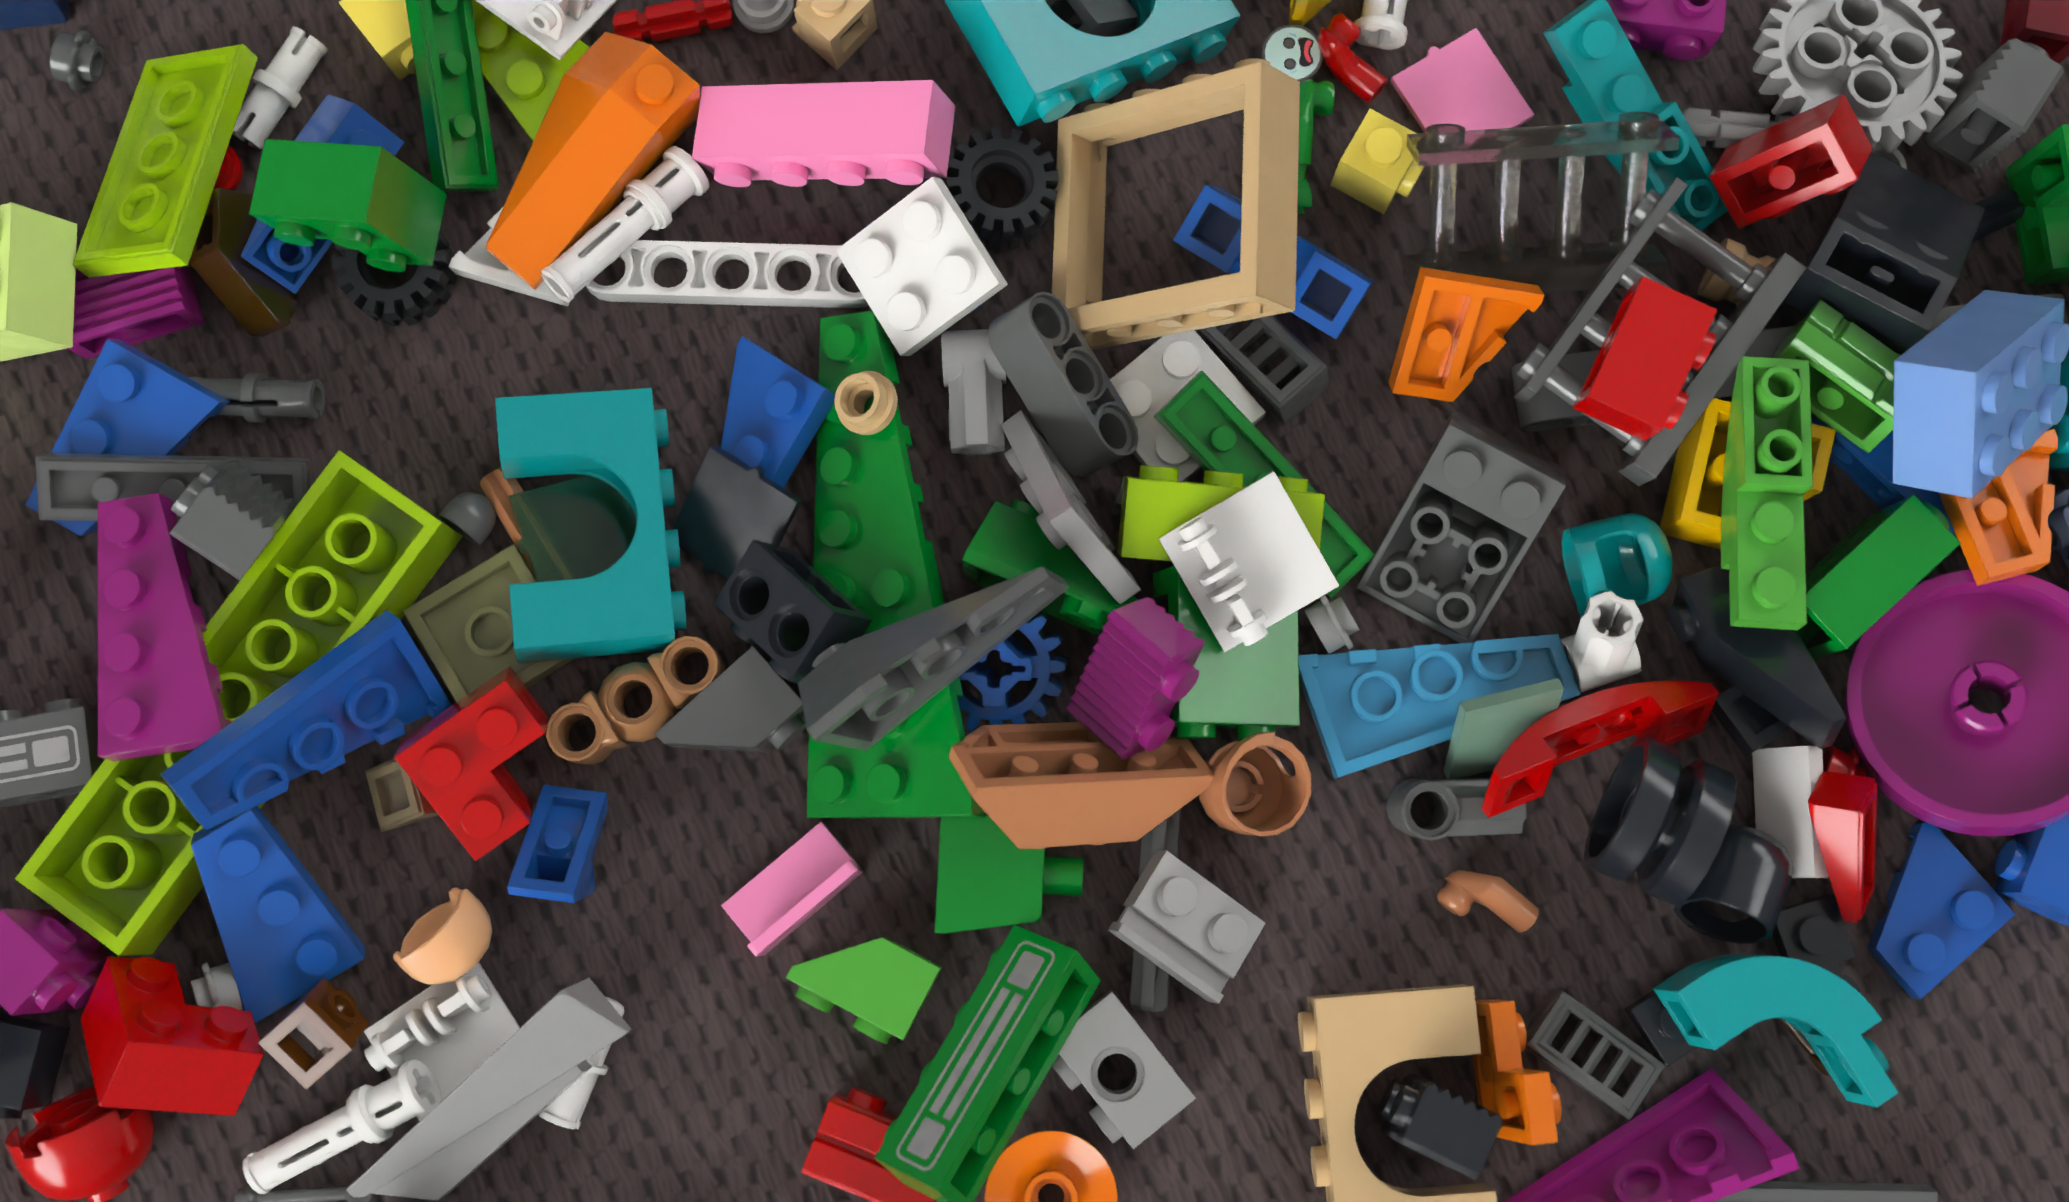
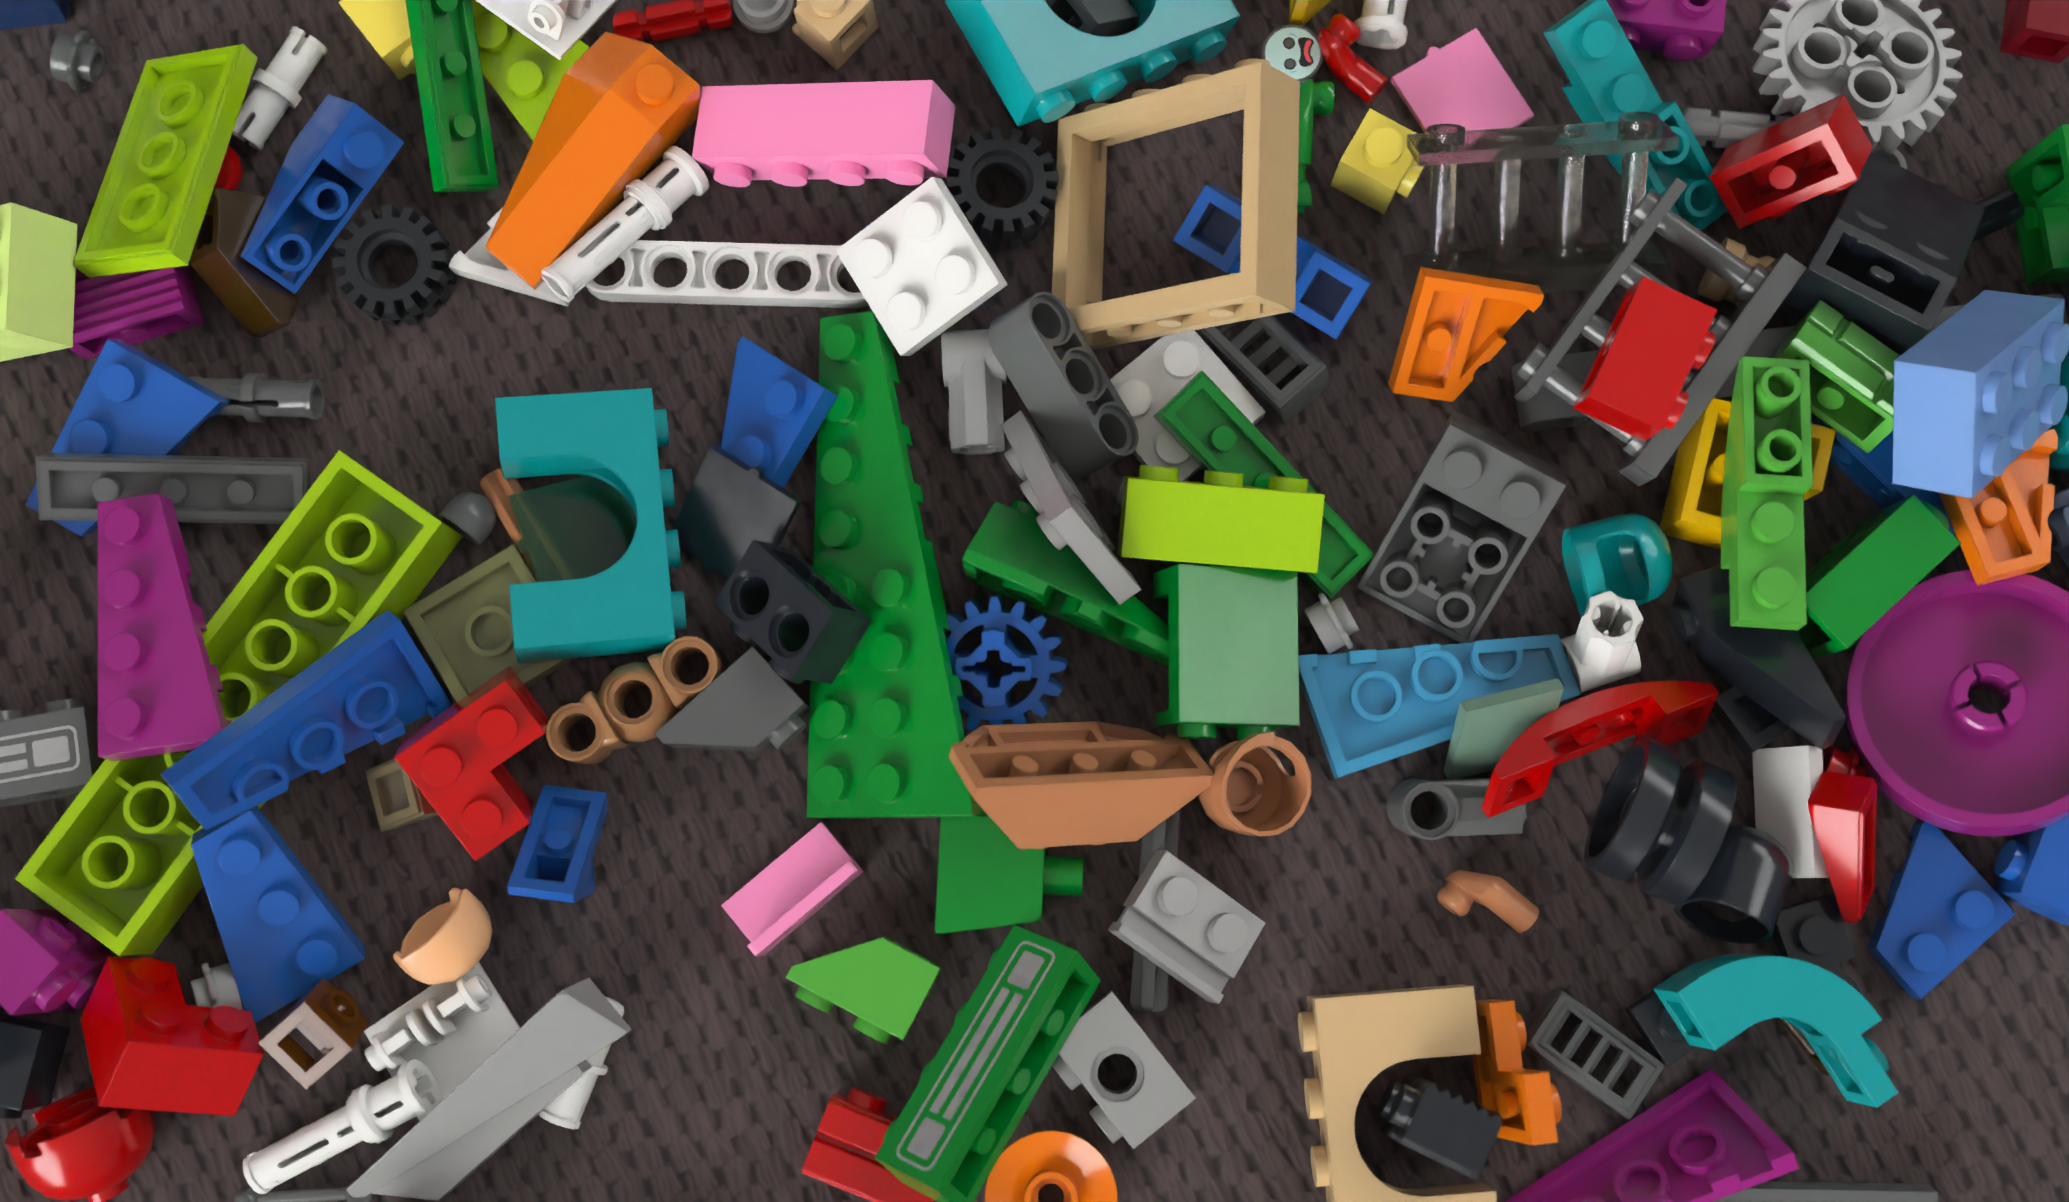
(230, 516): dark grey brick -> none
(350, 196): green brick -> none
(854, 393): tan plate -> none
(889, 674): dark grey wedge -> none
(1136, 678): magenta brick -> none
(1249, 562): white hinge -> none
(1995, 104): dark grey brick -> none

